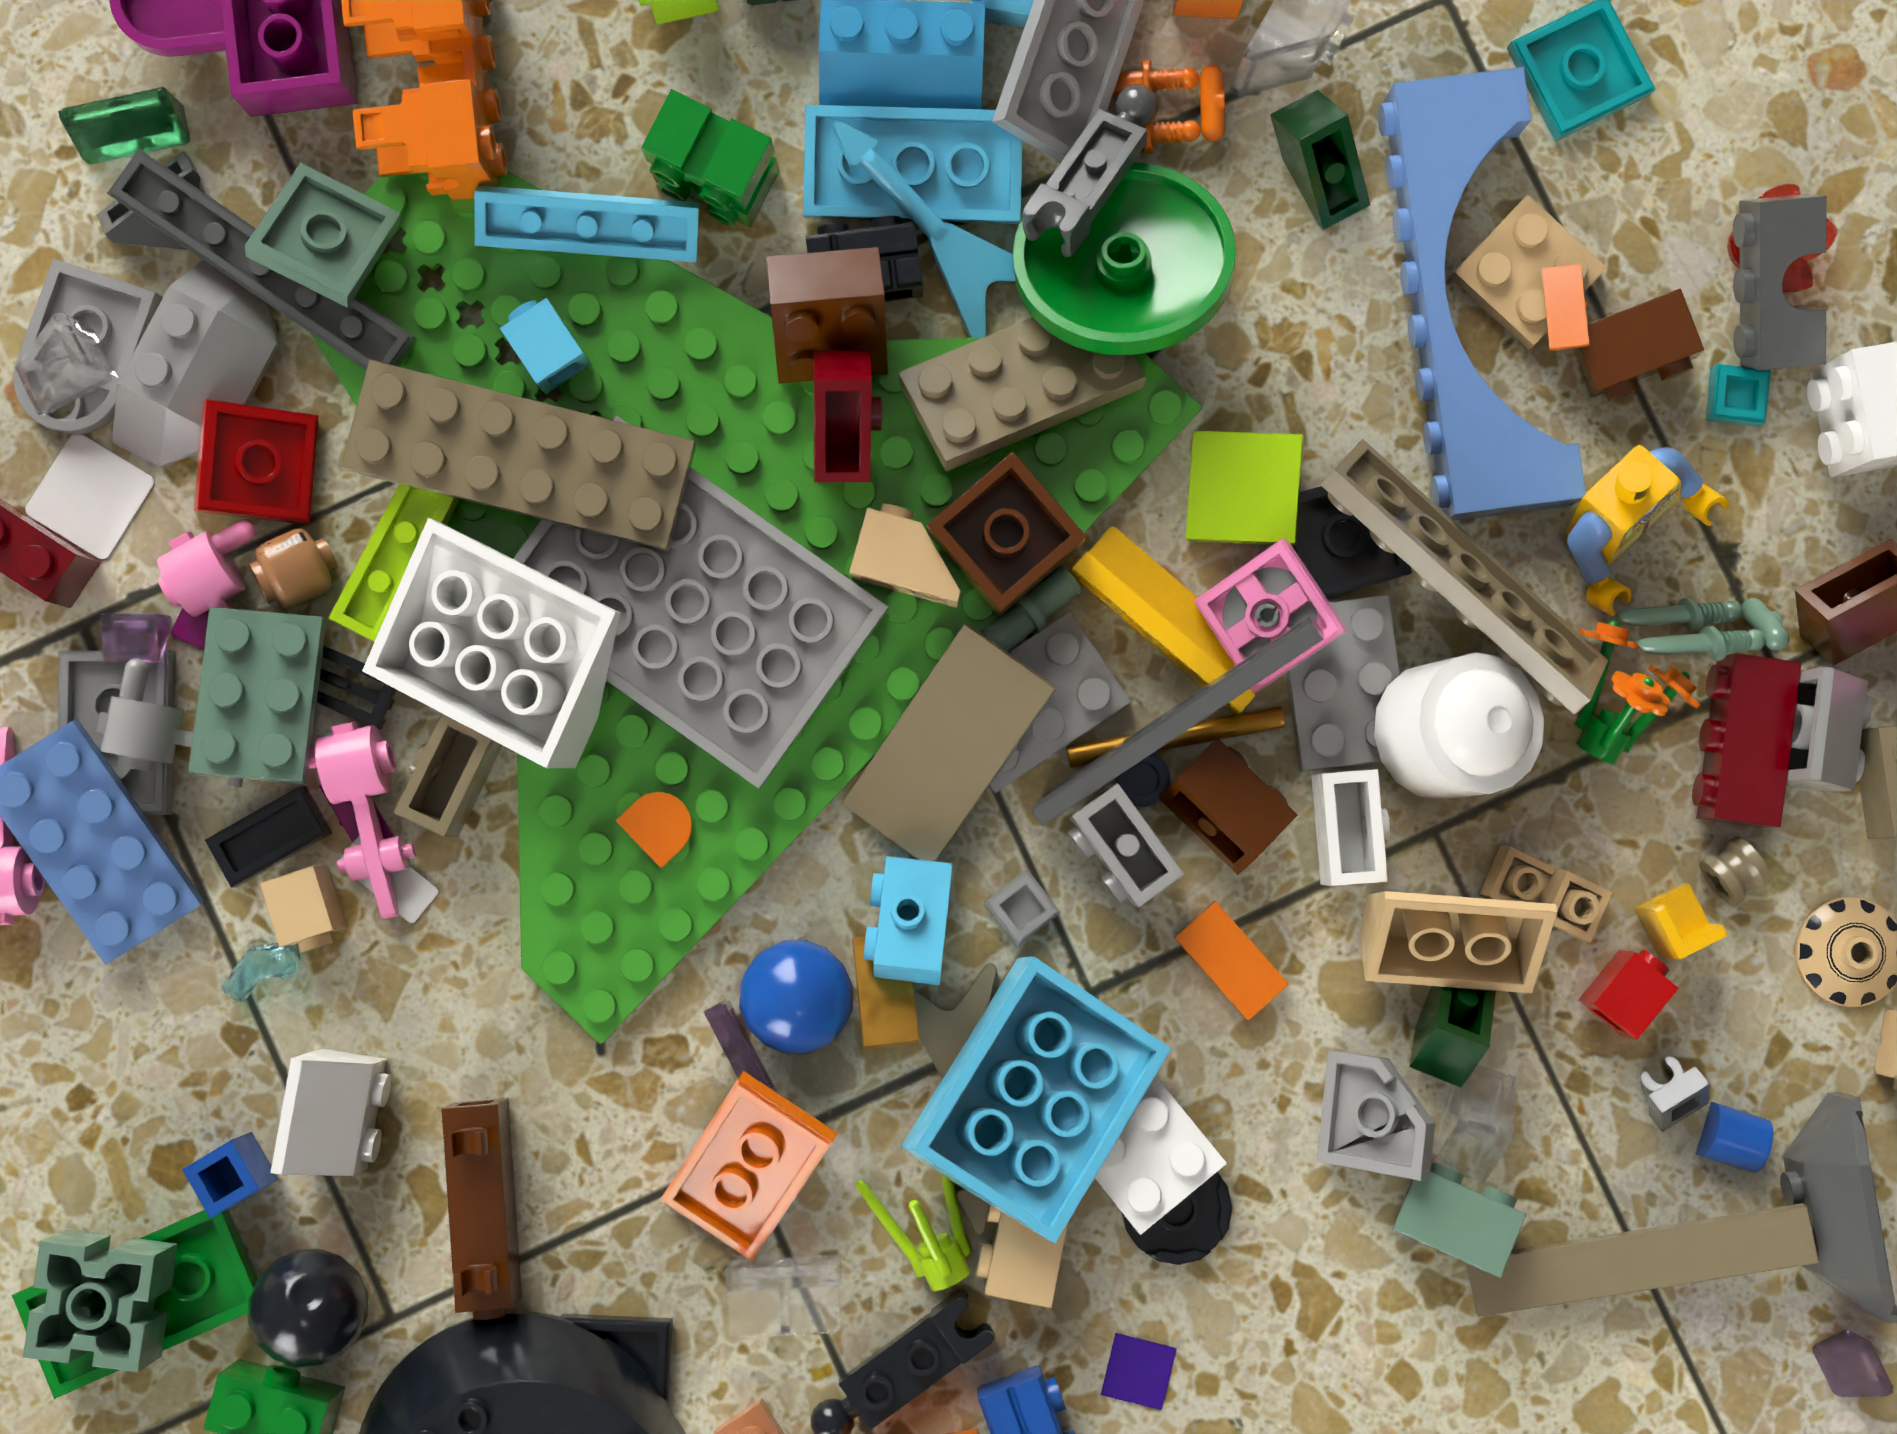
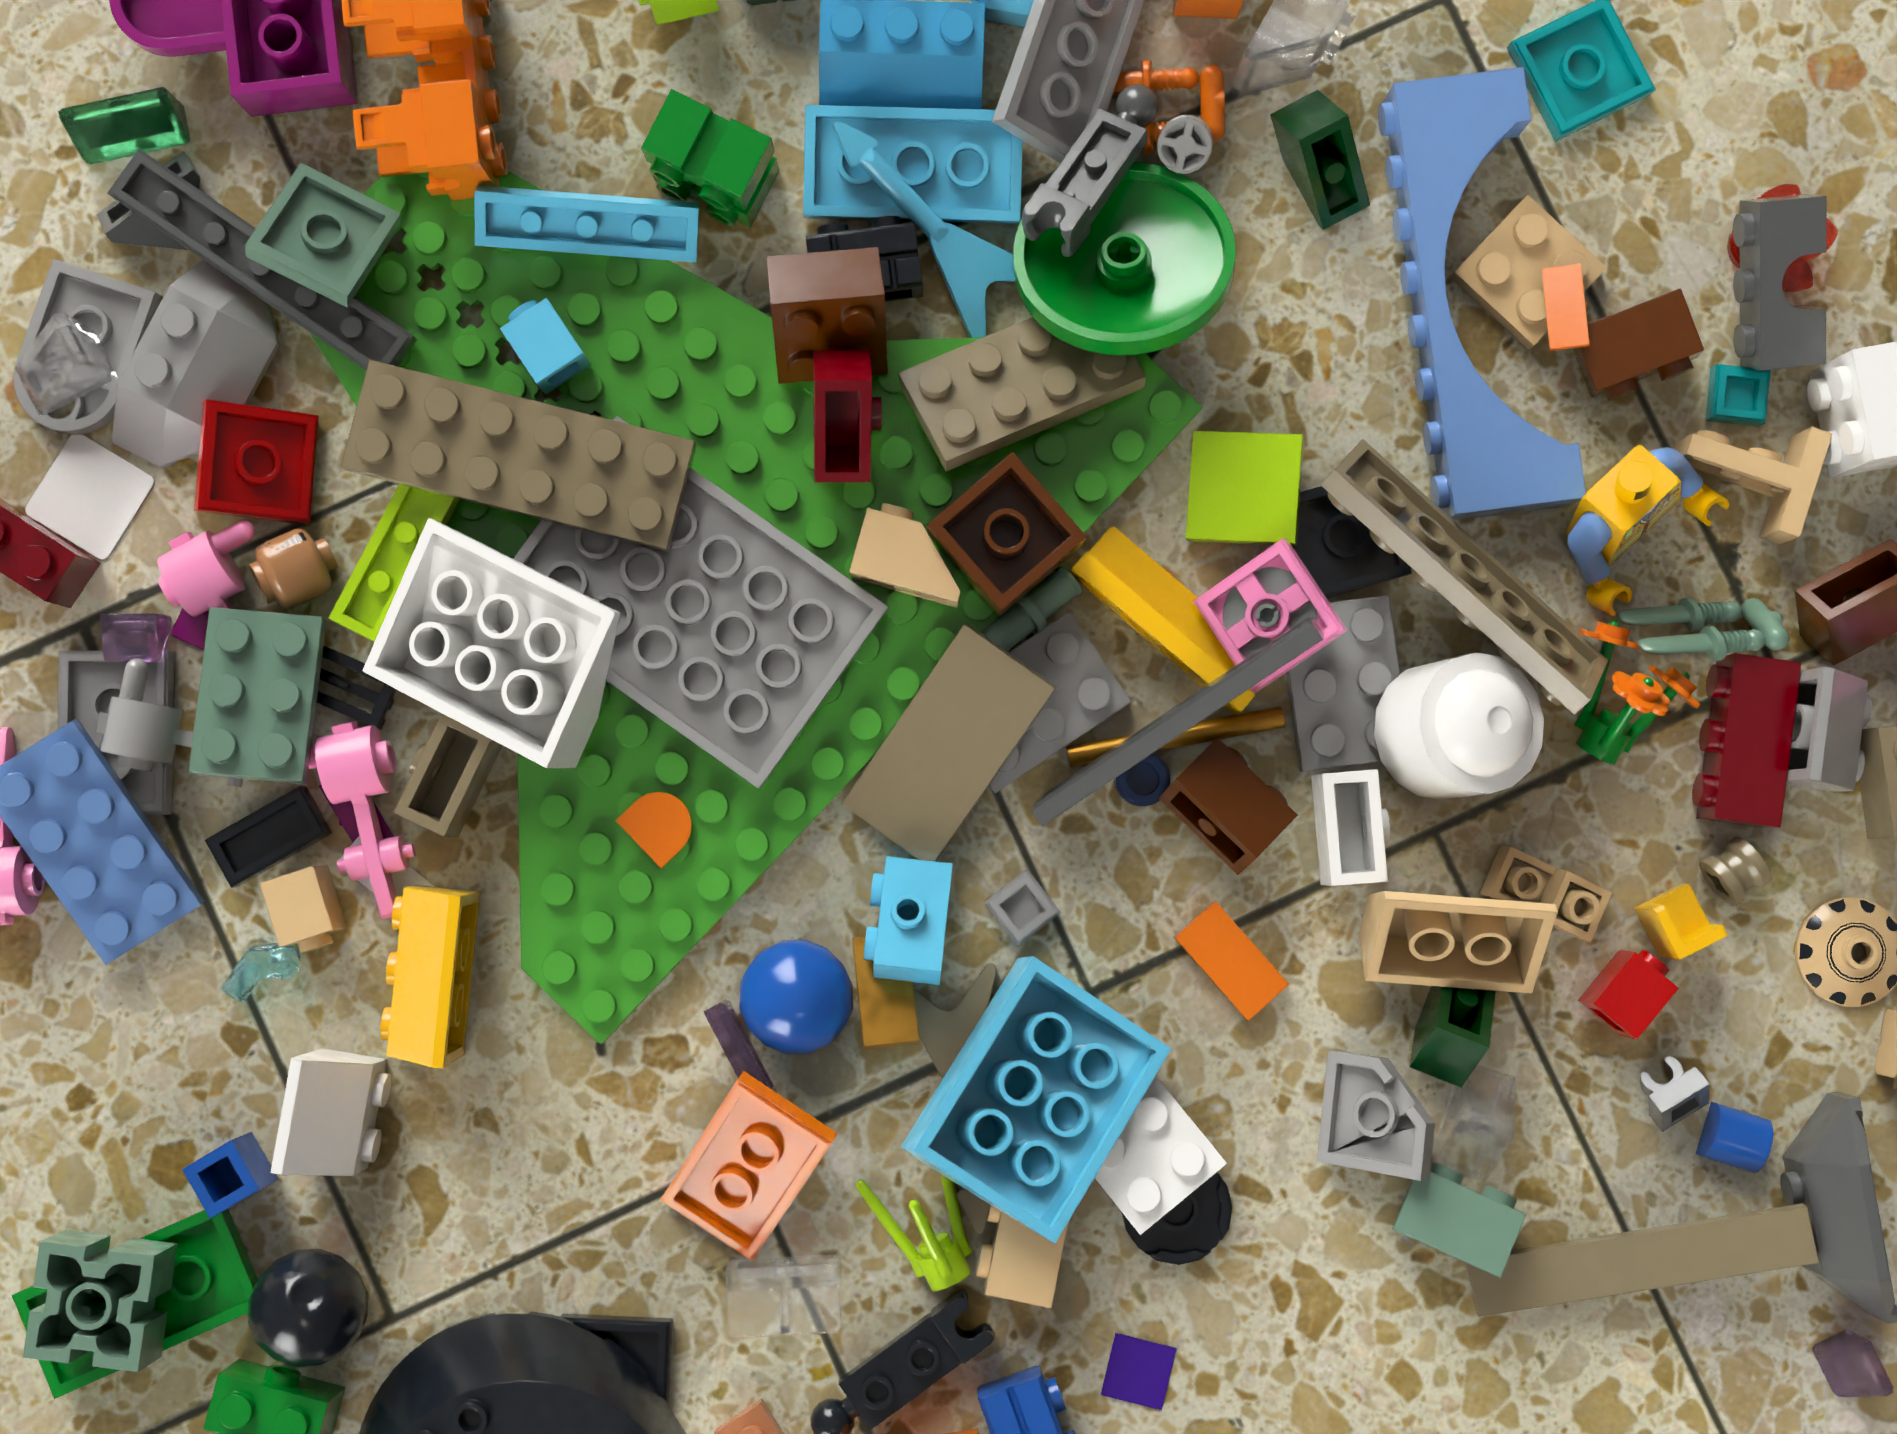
(430, 974): none -> yellow slope
(481, 1207): reddish brown brick -> none
(1126, 847): light grey brick -> none
(1181, 152): none -> light grey wheel
(1761, 470): none -> tan bracket

